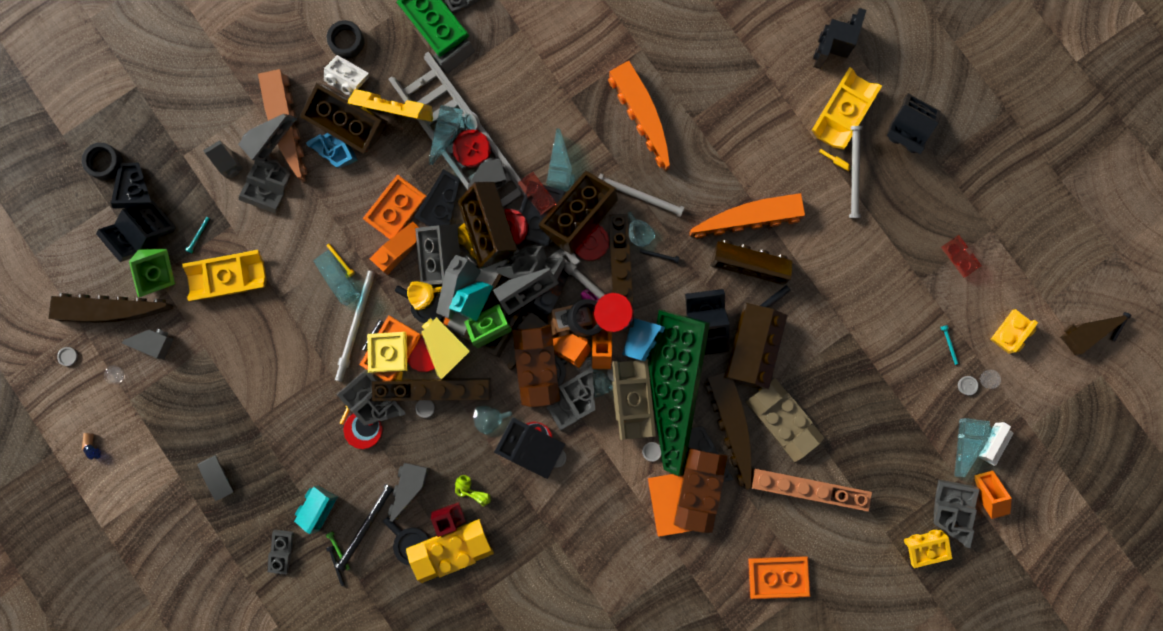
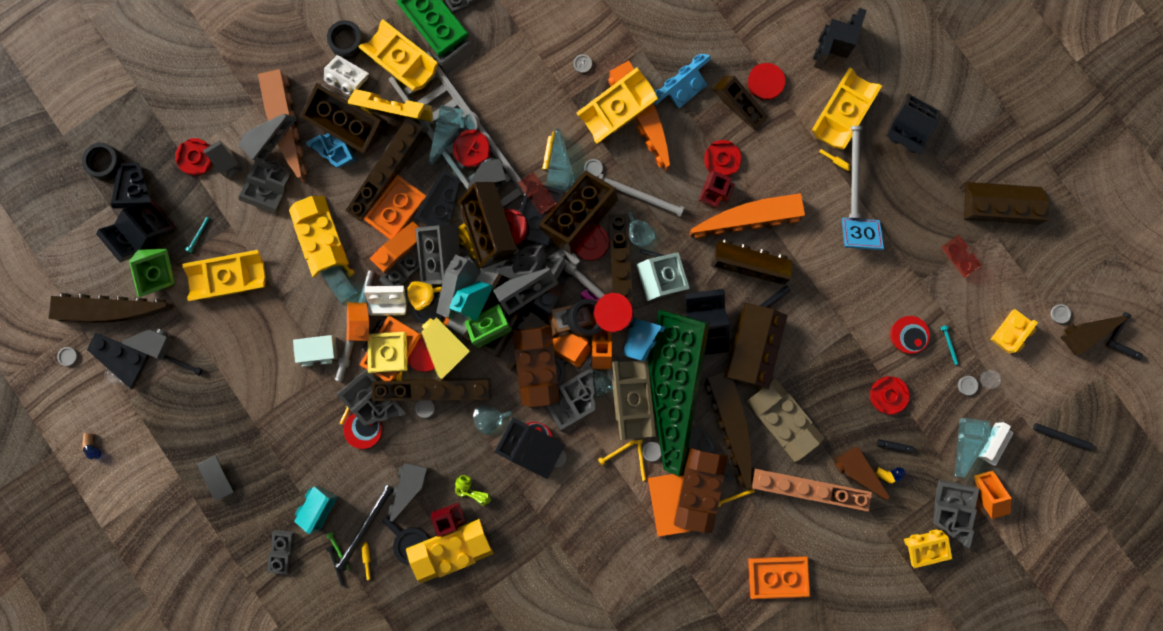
(118, 358): none -> black wing
(192, 158): none -> red tile
(198, 371): none -> black piece
(315, 349): none -> light aqua brick
(317, 234): none -> yellow piece
(357, 322): none -> orange slope
(366, 558): none -> yellow piece
(386, 300): none -> white bracket
(387, 167): none -> dark brown slope
(400, 57): none -> yellow piece
(401, 272): none -> dark grey slope
(548, 152): none -> yellow wheel
(582, 63): none -> light grey piece
(594, 167): none -> light grey piece
(602, 461): none -> yellow piece
(618, 105): none -> yellow piece
(638, 442): none -> yellow piece
(662, 276): none -> light aqua slope
(685, 84): none -> dark azure bracket
(716, 188): none -> dark red brick
(722, 157): none -> red tile
(735, 497): none -> yellow piece
(740, 101): none -> dark brown slope
(766, 81): none -> red tile
(855, 467): none -> reddish brown slope
(862, 234): none -> dark azure piece
(889, 395): none -> red tile
(891, 476): none -> arm
(895, 446): none -> black wheel
(909, 334): none -> tile
(1005, 203): none -> dark brown slope
(1060, 314): none -> light grey piece
(1062, 436): none -> black bar
(1124, 349): none -> black wheel

